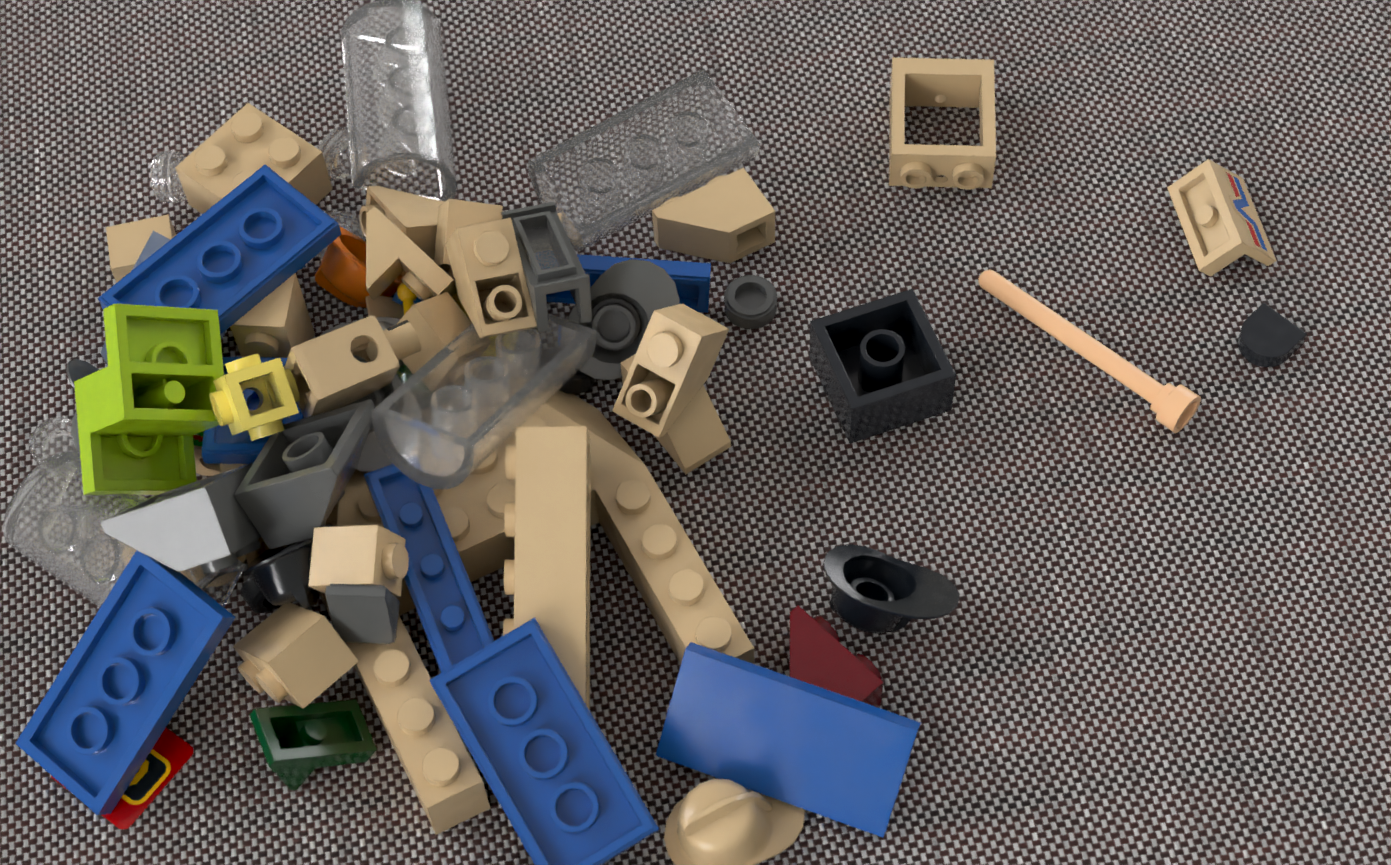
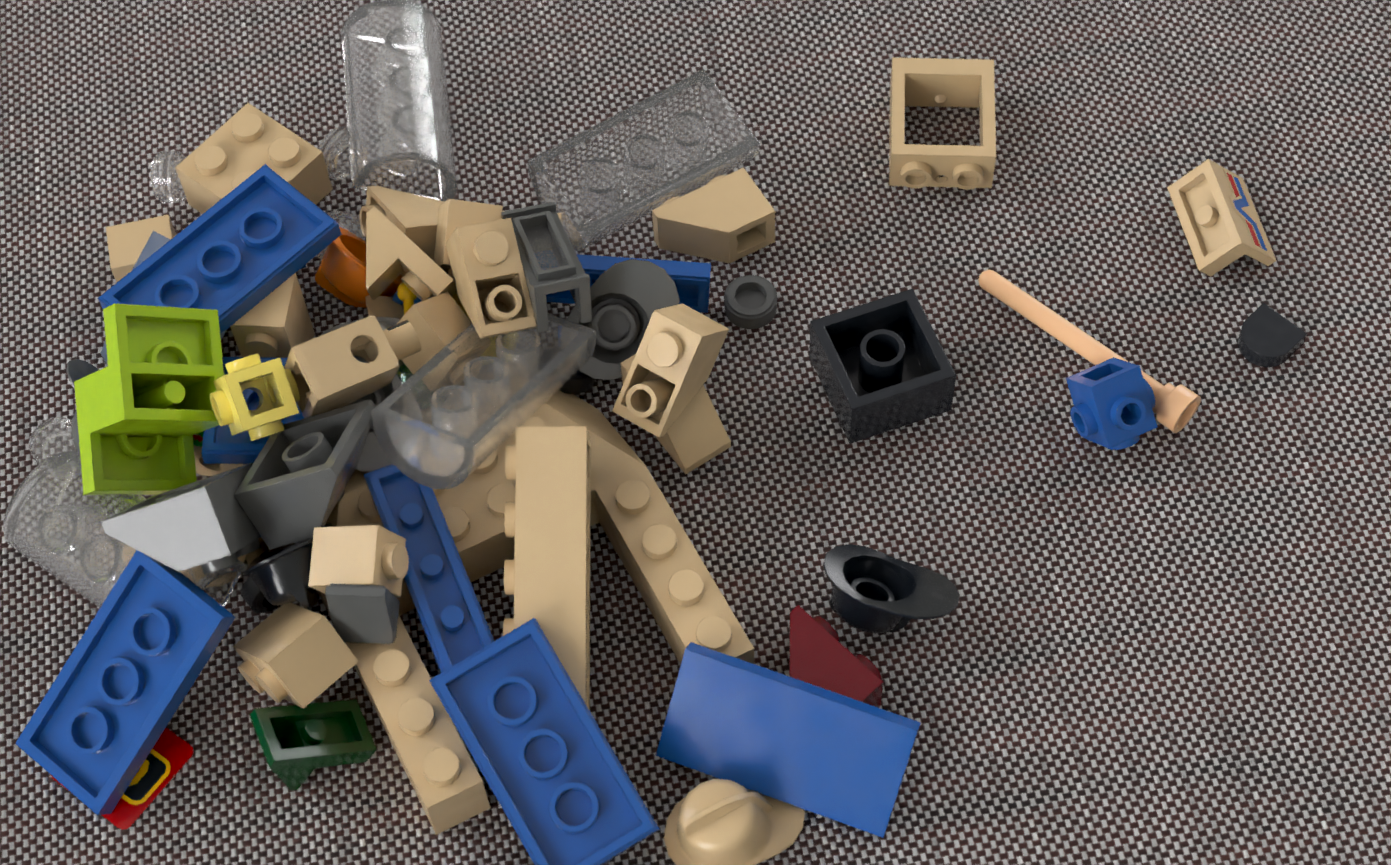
(1112, 404): none -> blue brick

